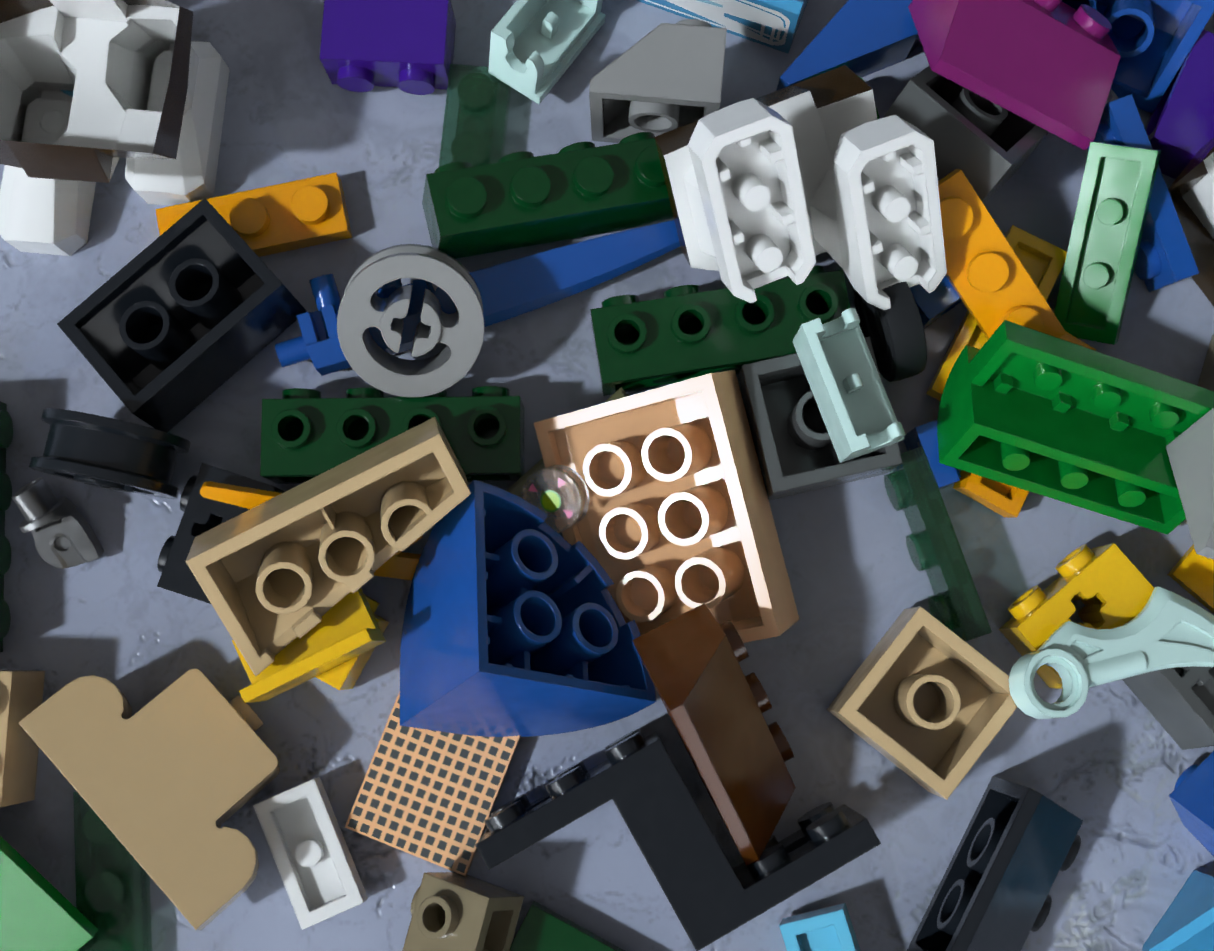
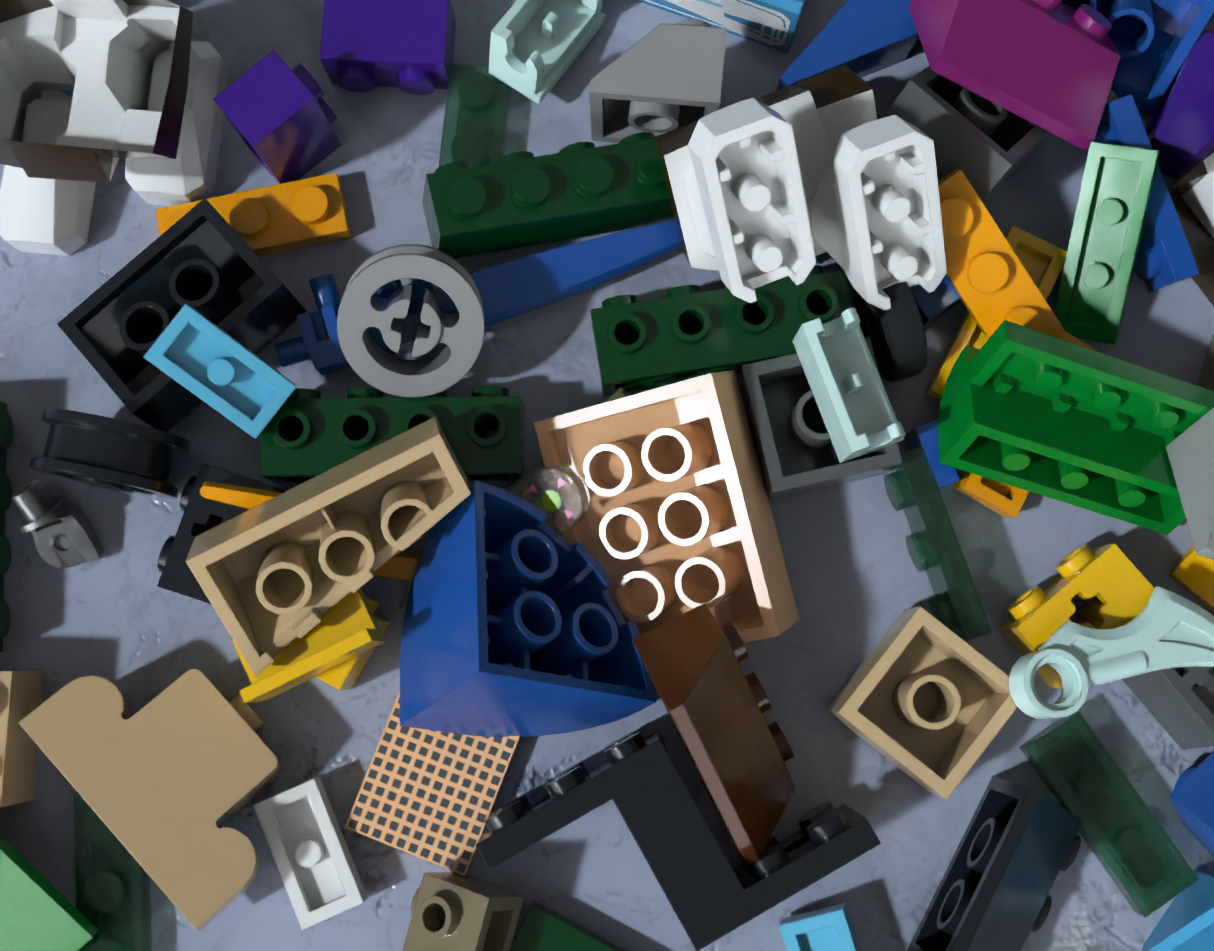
(220, 370): none -> medium azure plate
(280, 117): none -> dark purple brick
(1113, 814): none -> clear green plate

